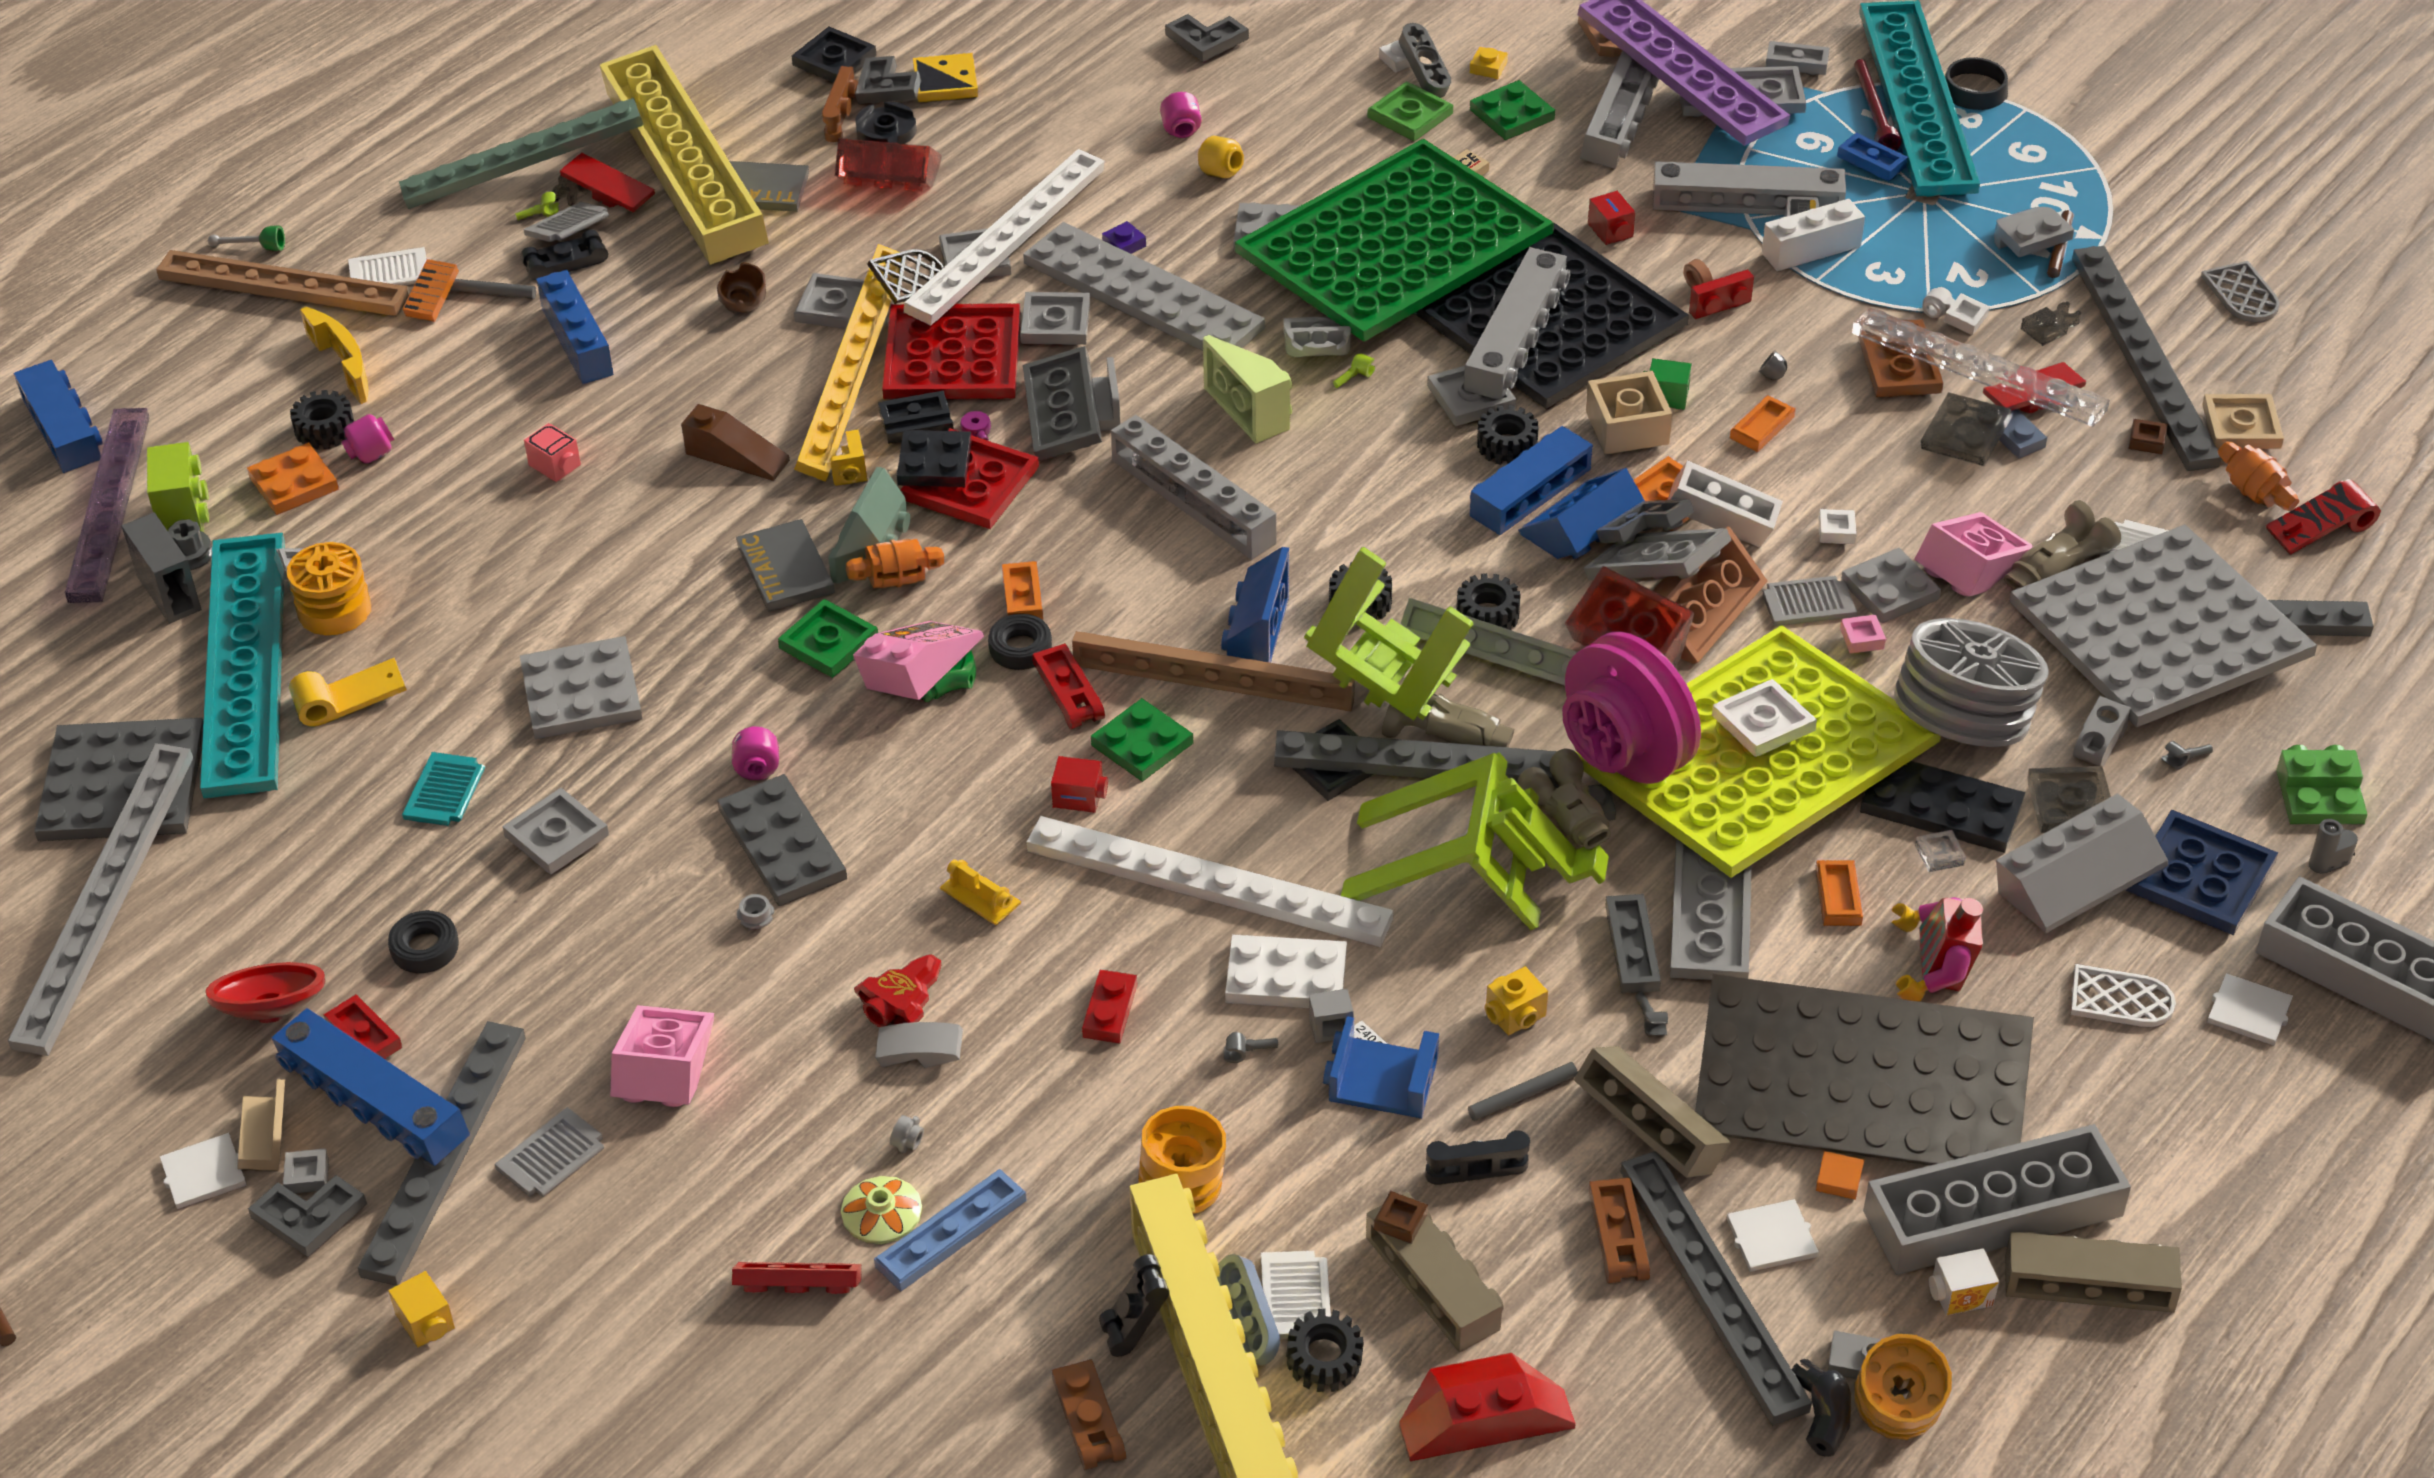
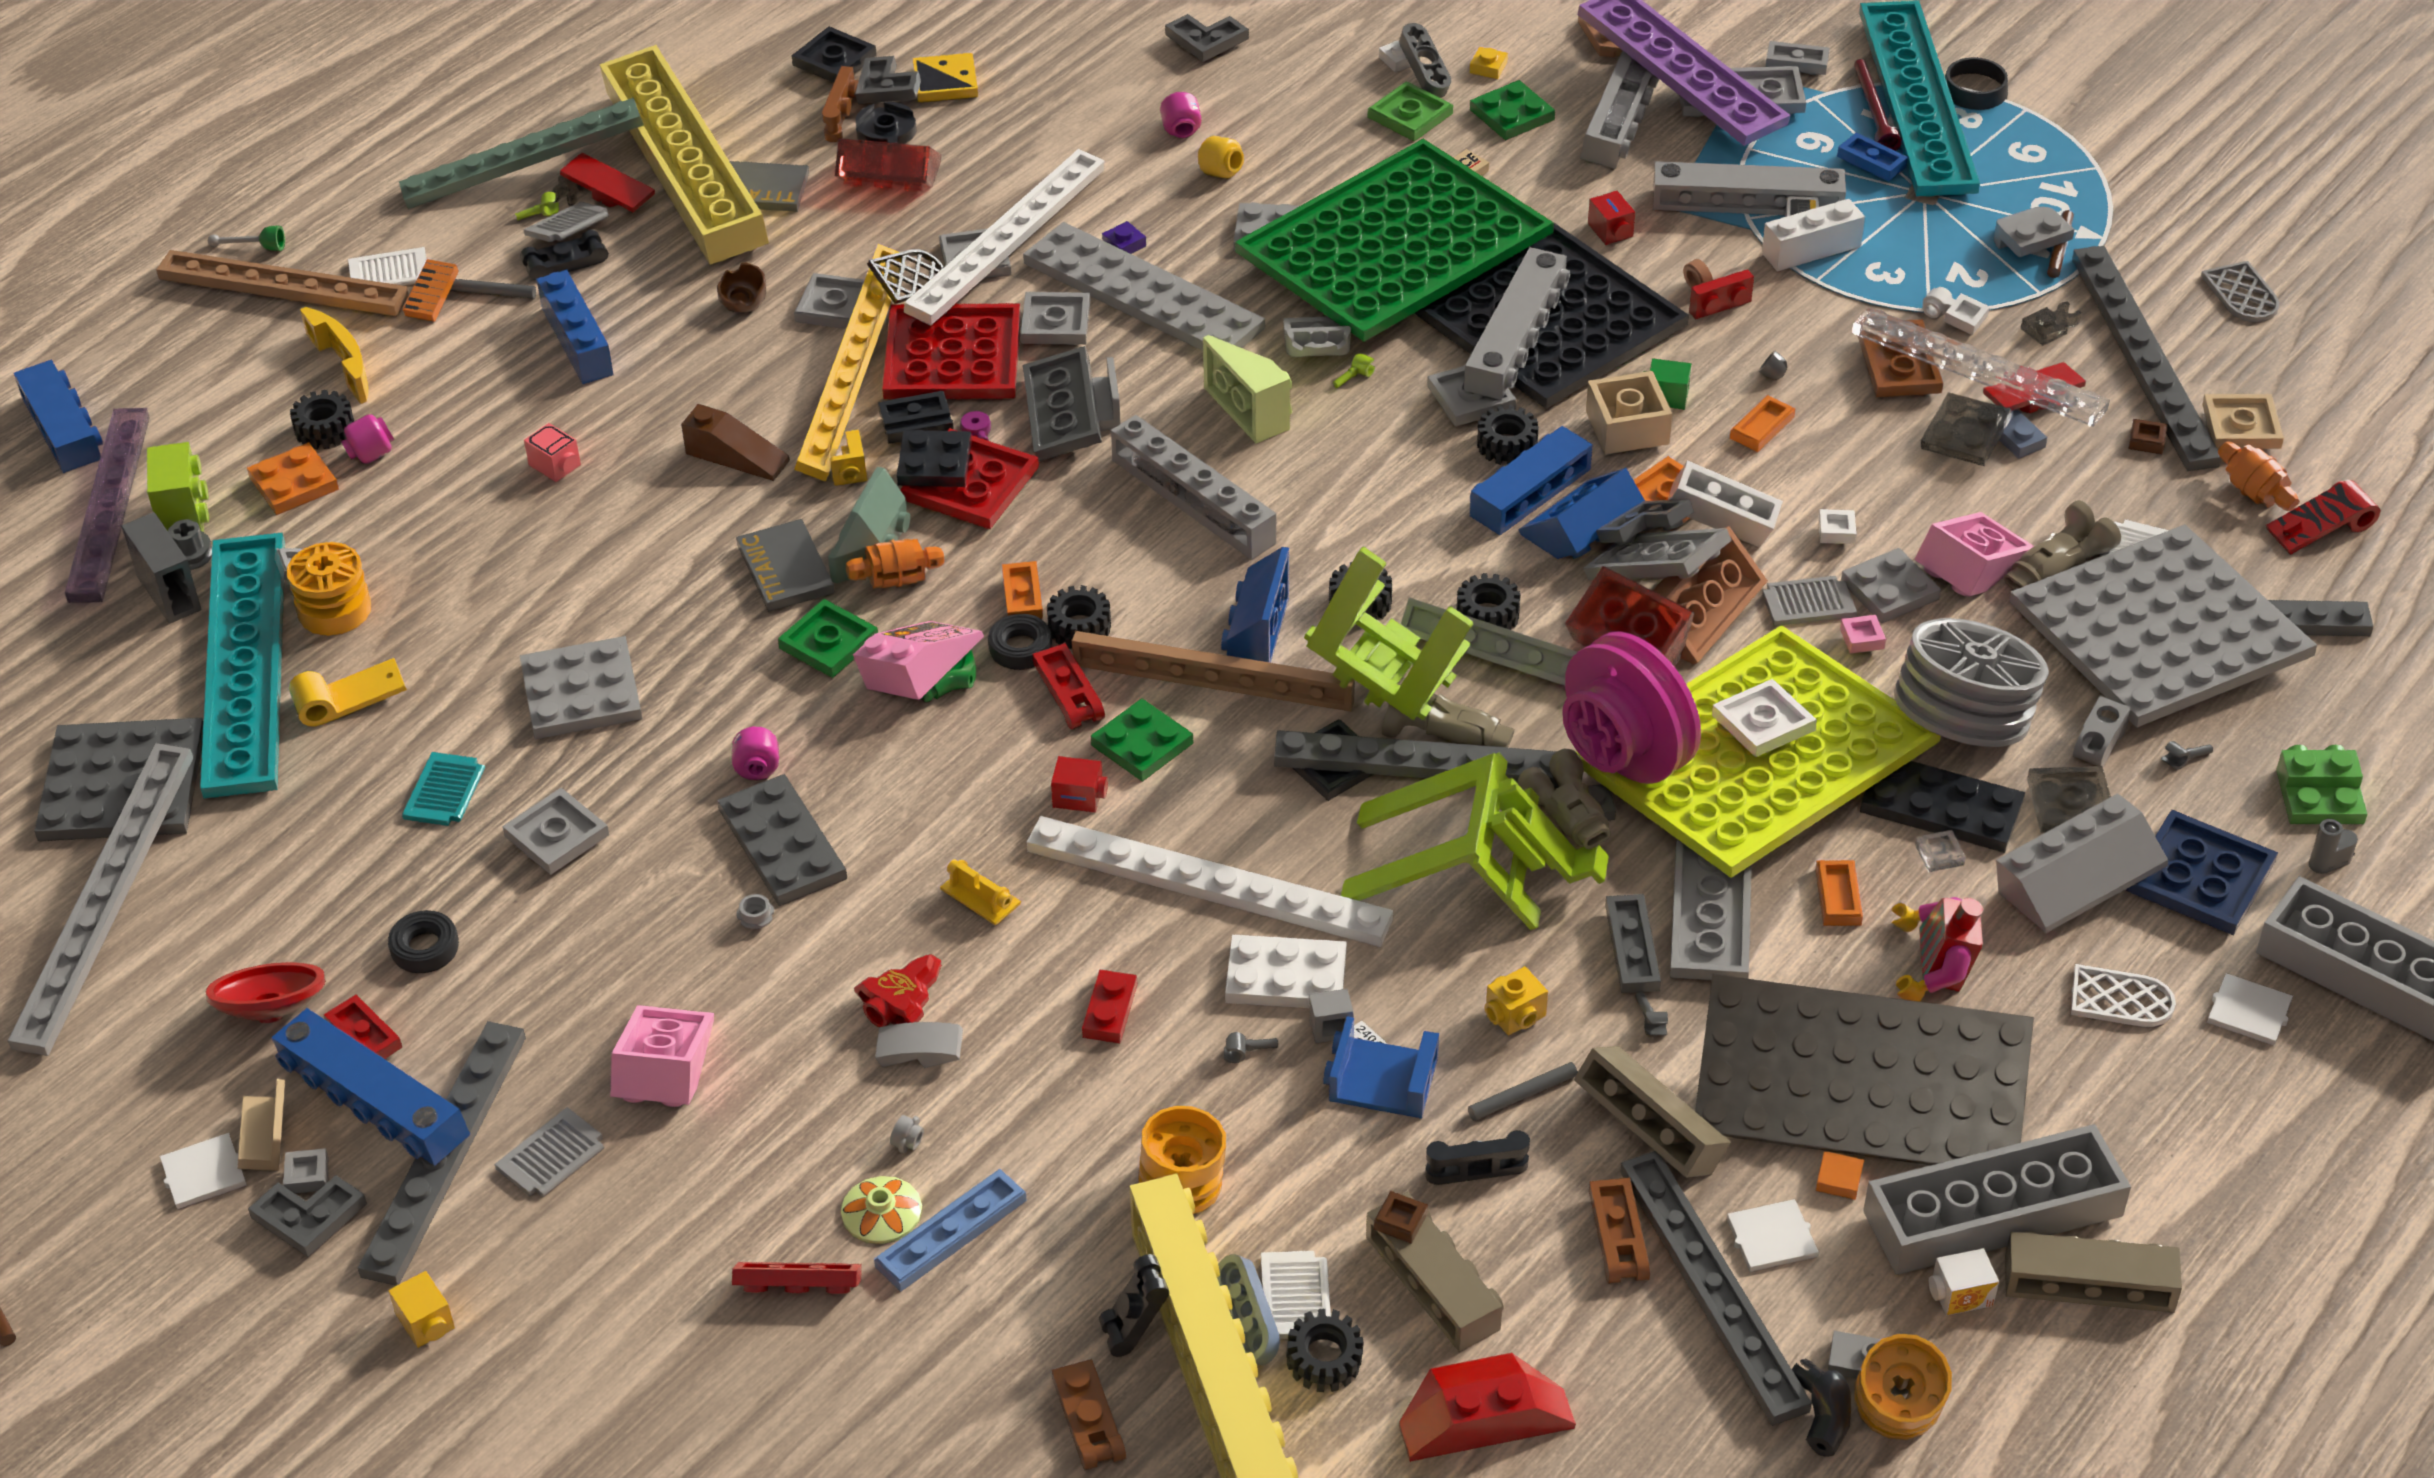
(1078, 603): none -> black tyre

